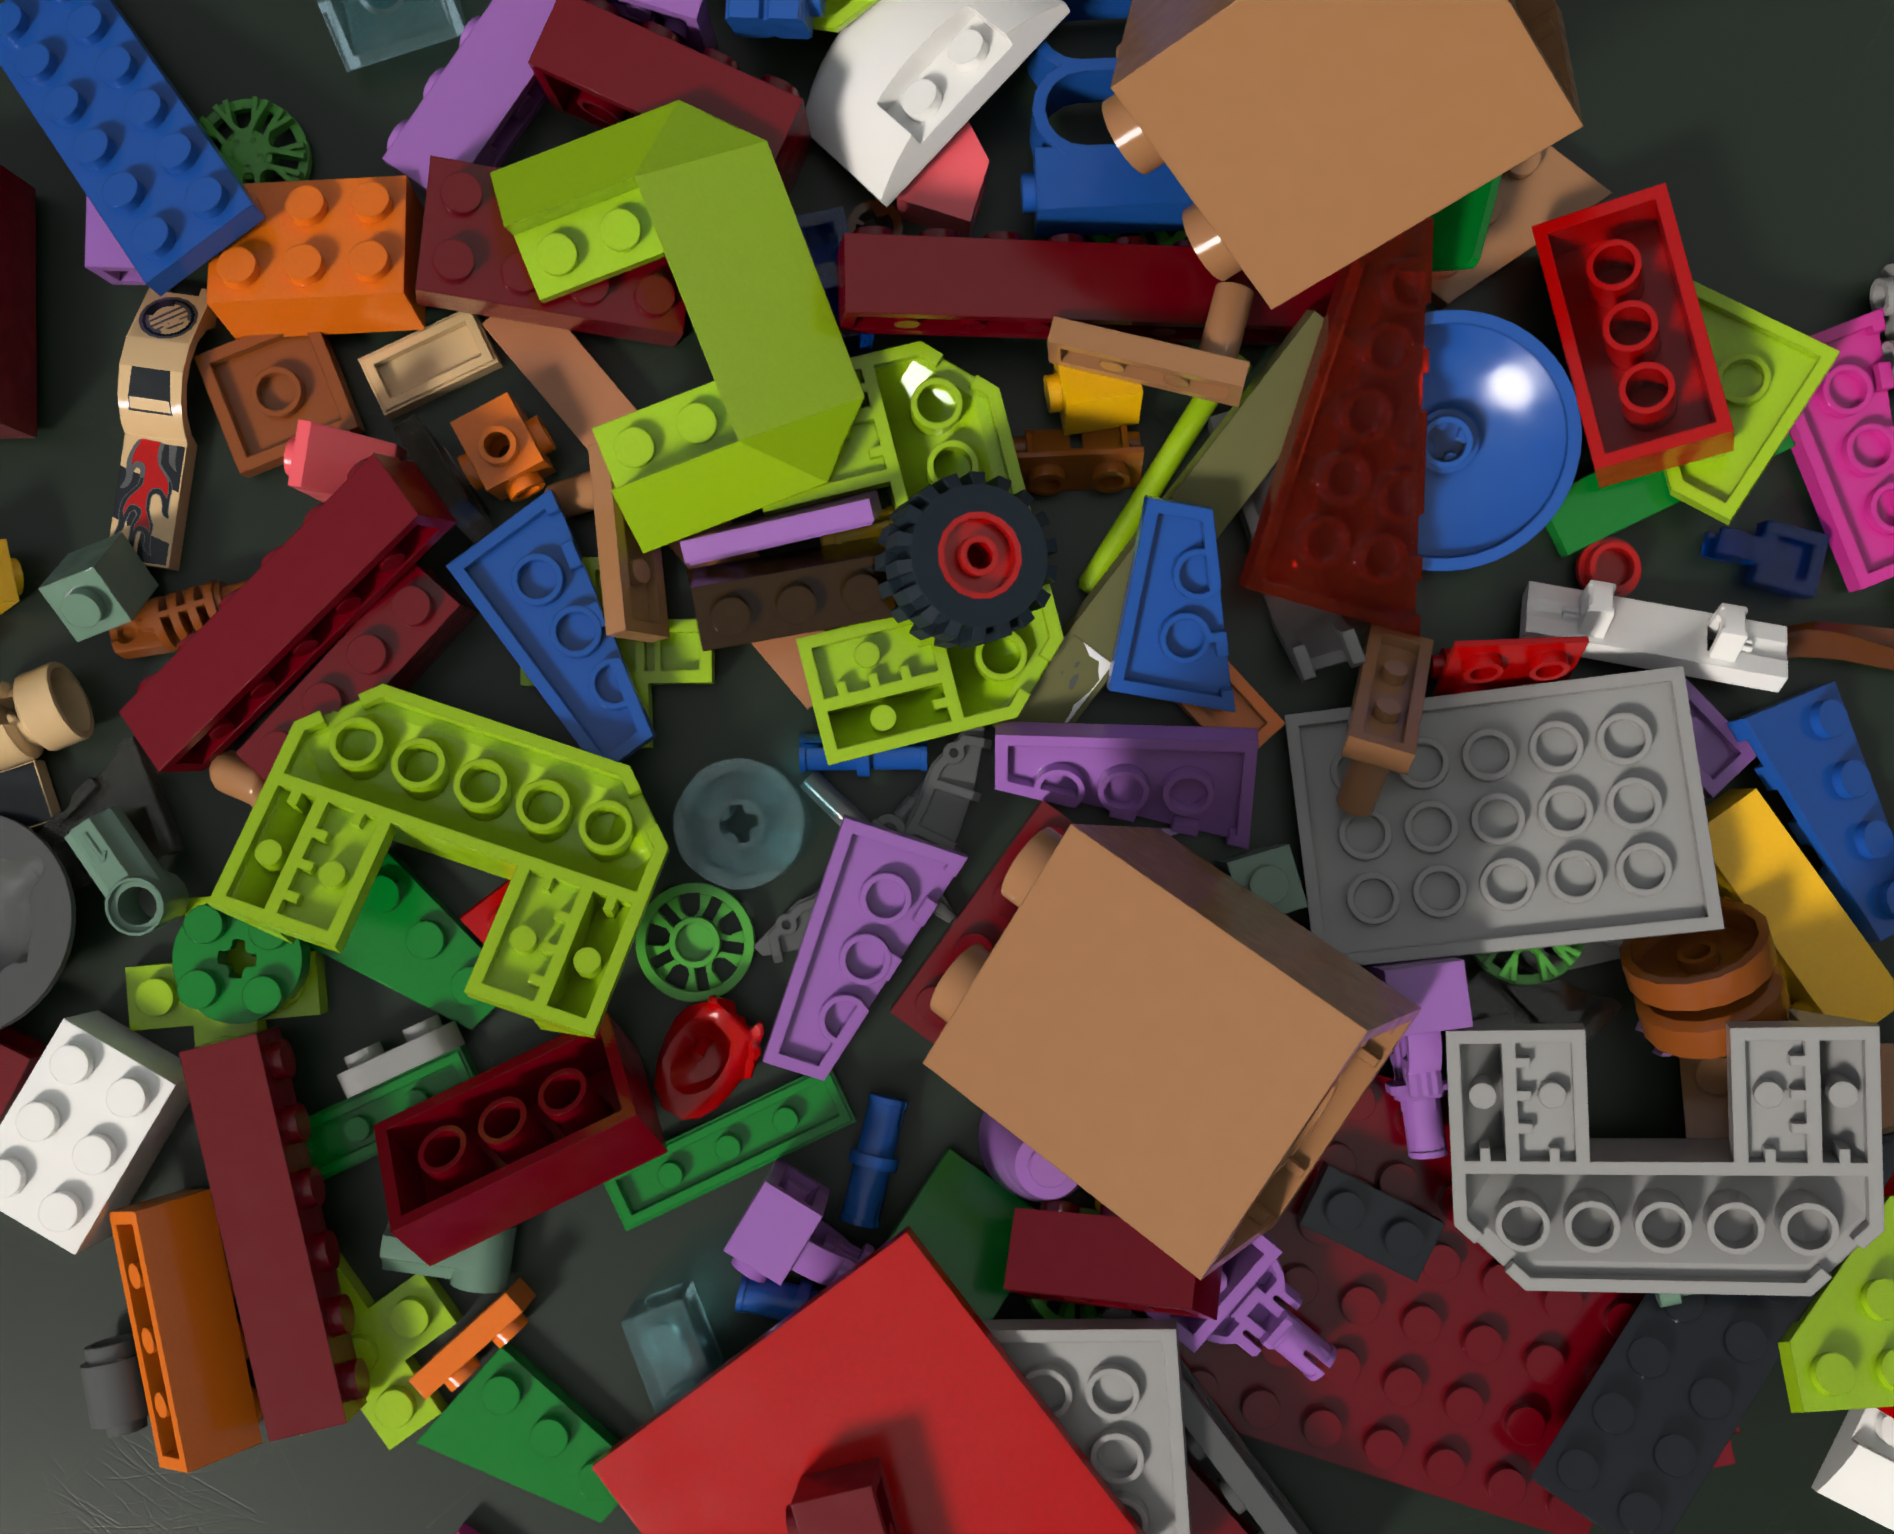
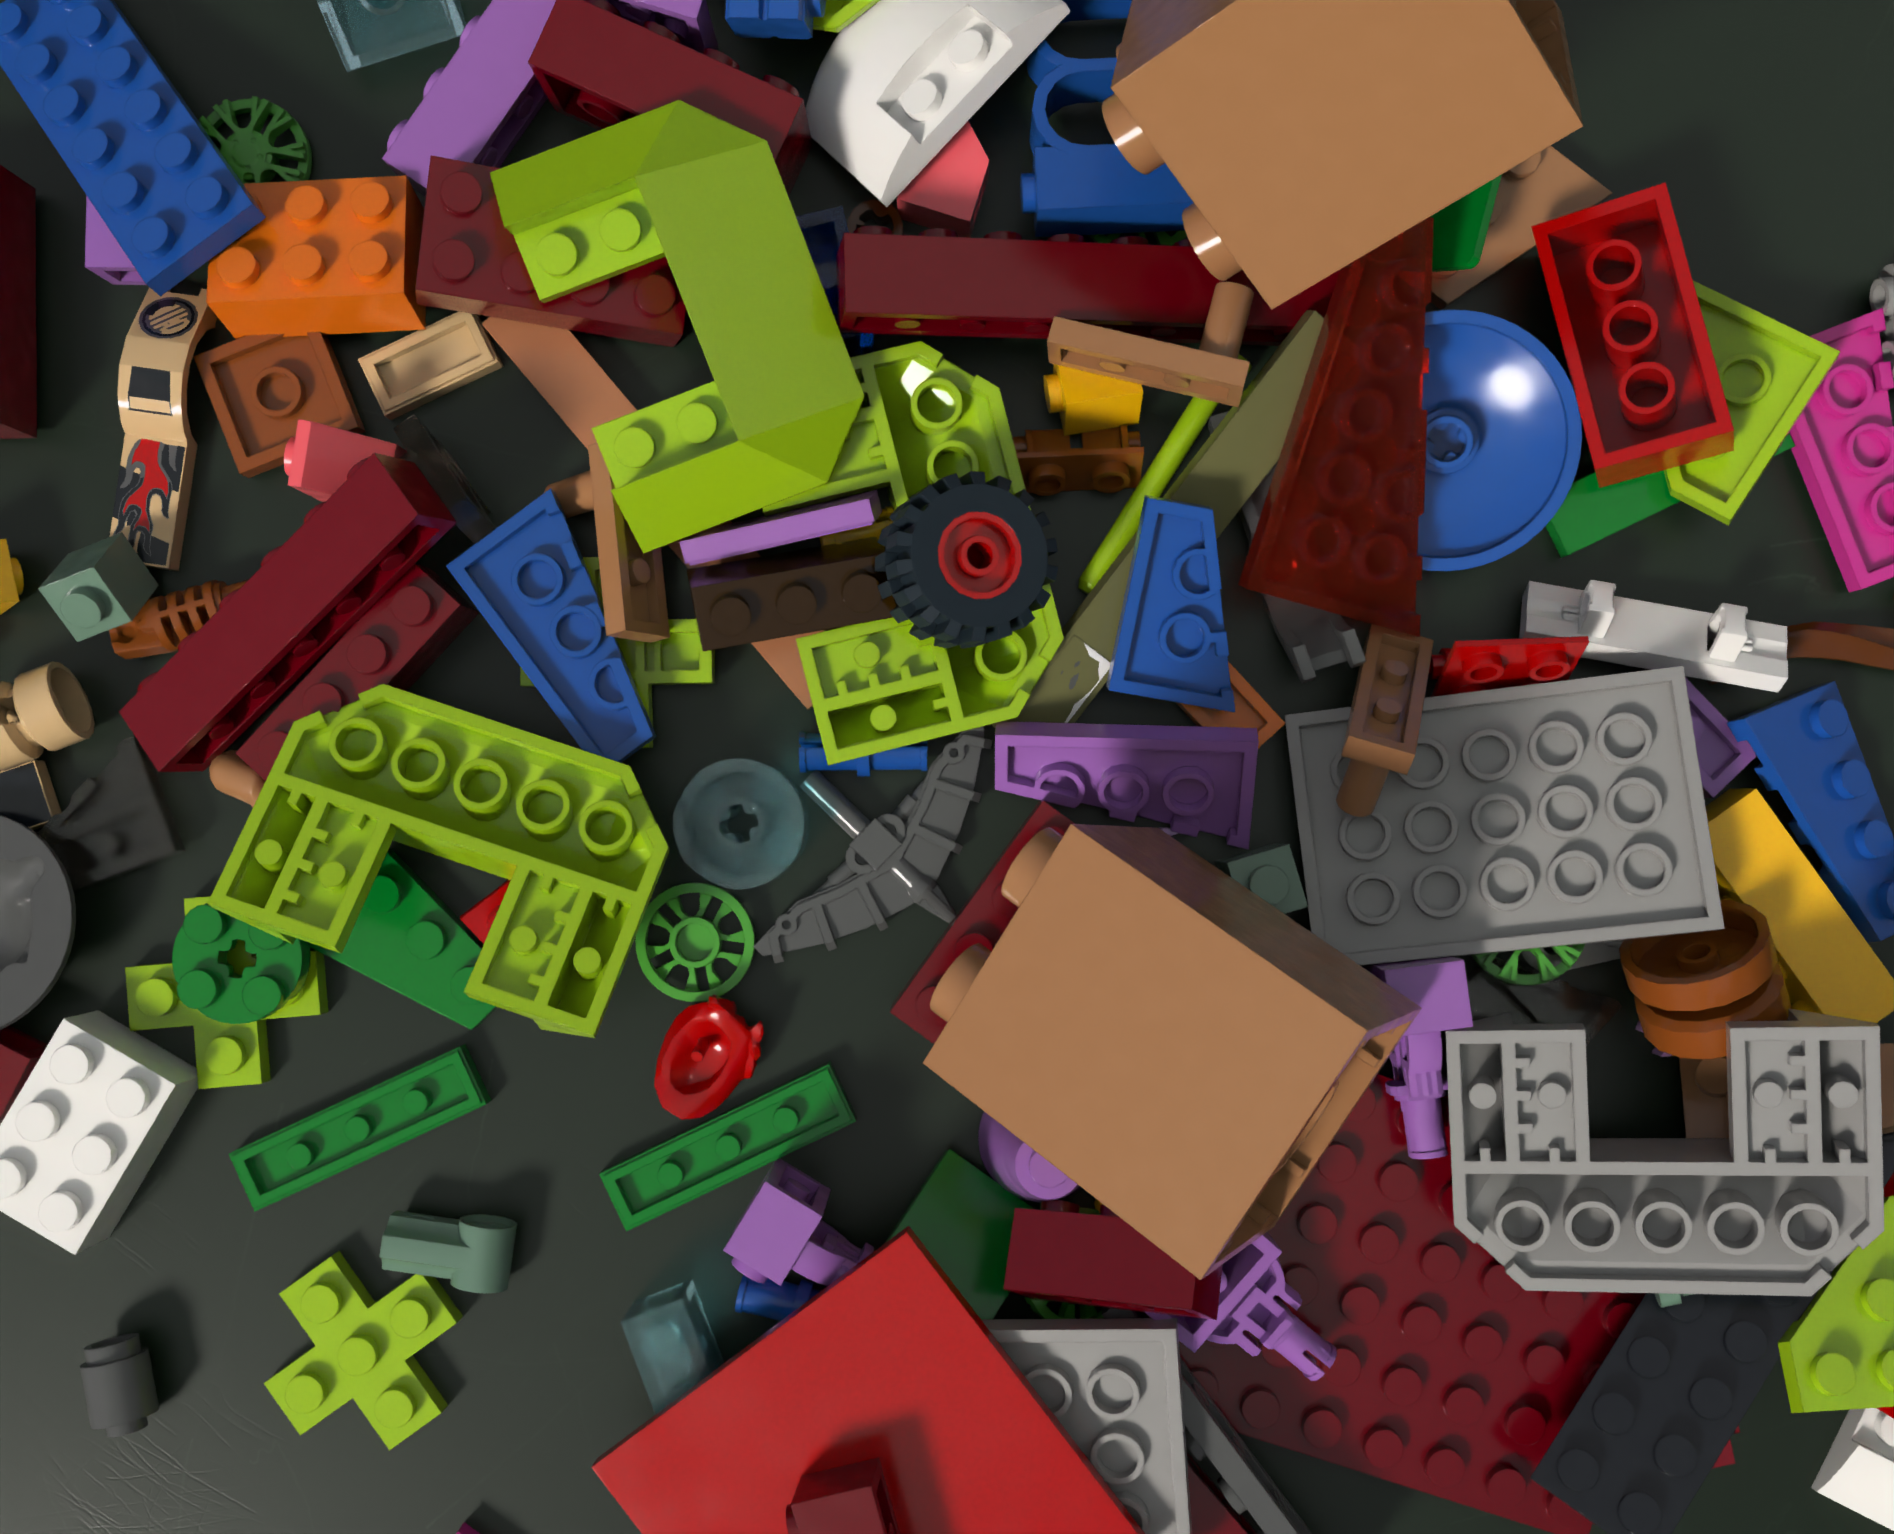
(121, 867): sand green piece -> none
(186, 1329): orange brick -> none
(275, 1232): dark red brick -> none
(374, 1065): light grey plate -> none
(457, 1358): orange plate -> none
(504, 449): orange brick -> none
(516, 1141): dark red brick -> none
(527, 1434): green wing -> none
(862, 922): medium lavender wing -> none
(873, 1160): blue pin -> none
(1370, 1221): black plate -> none
(1611, 562): red plate -> none
(1776, 557): clear blue plate -> none

